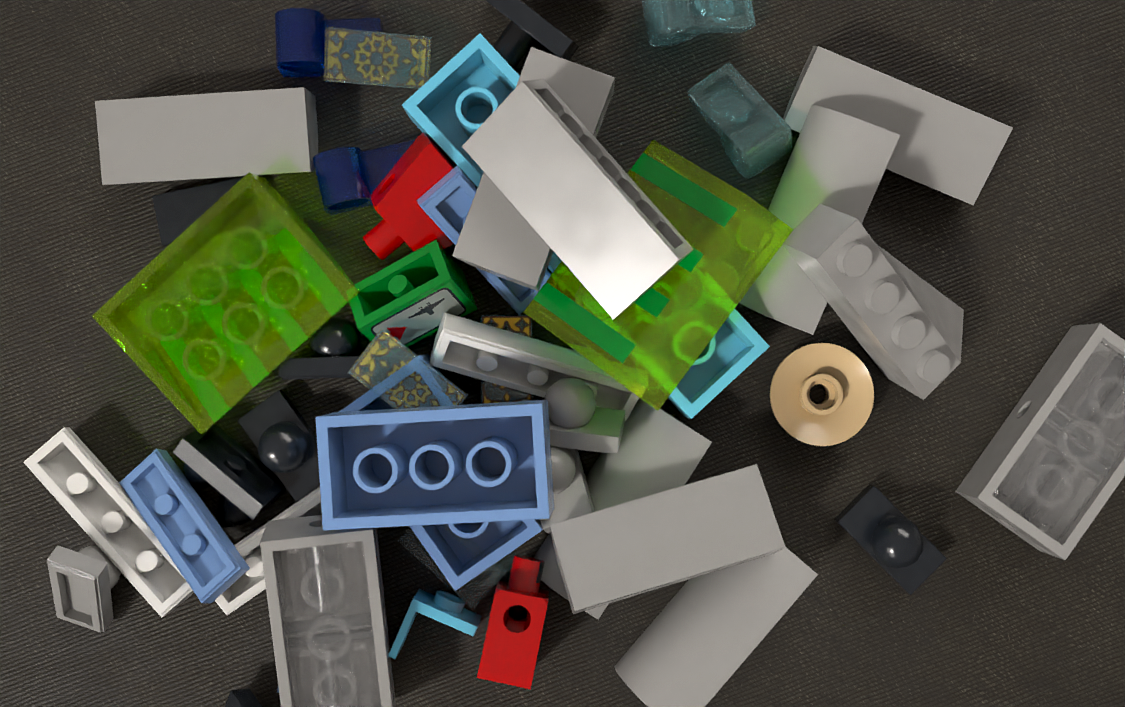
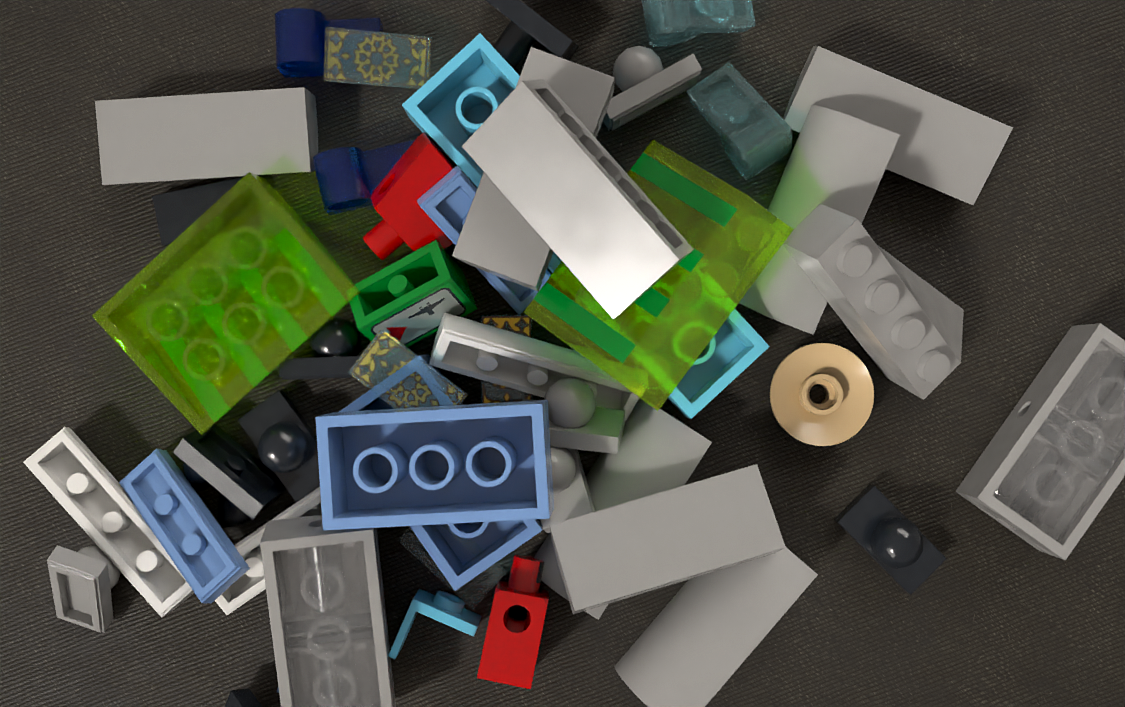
(646, 83): none -> light grey tile

